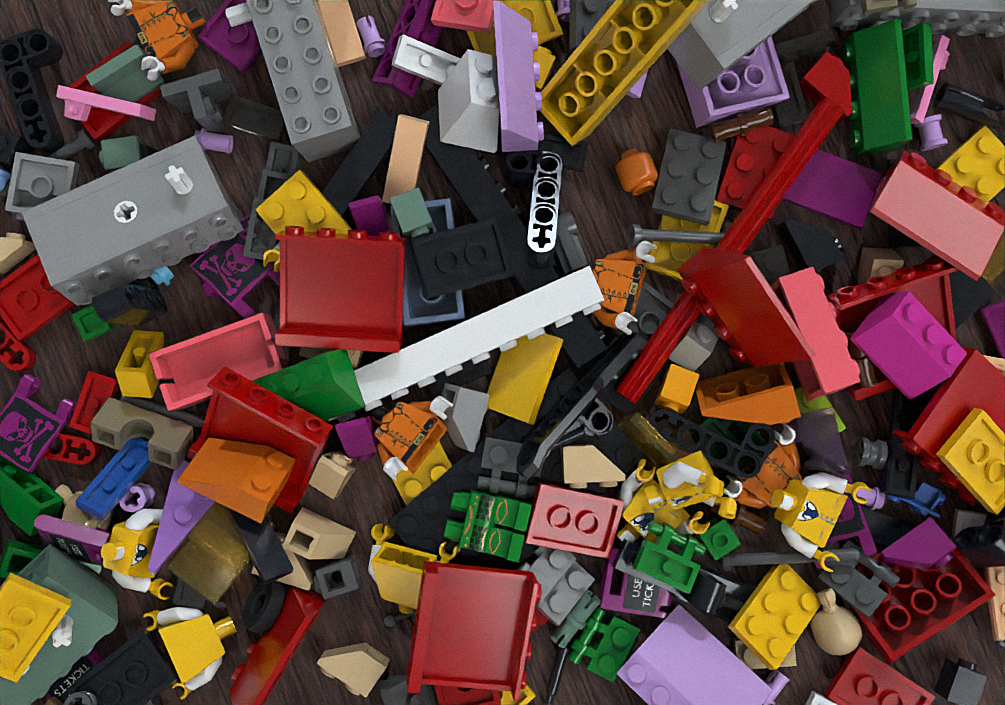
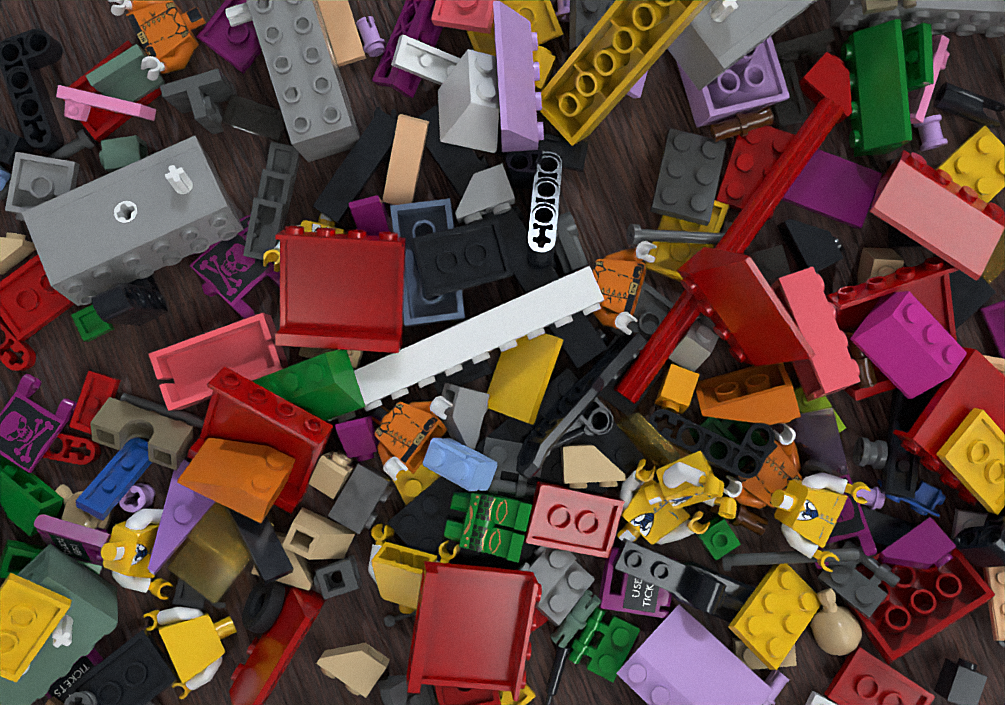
(135, 368): yellow slope -> none
(162, 275): medium azure plate -> none
(214, 141): lavender pin -> none
(300, 204): yellow plate -> none
(360, 498): none -> flat silver brick
(412, 213): sand green brick -> none
(460, 464): none -> light blue brick
(486, 193): none -> light grey slope
(636, 172): orange head -> none
(665, 565): green plate -> none

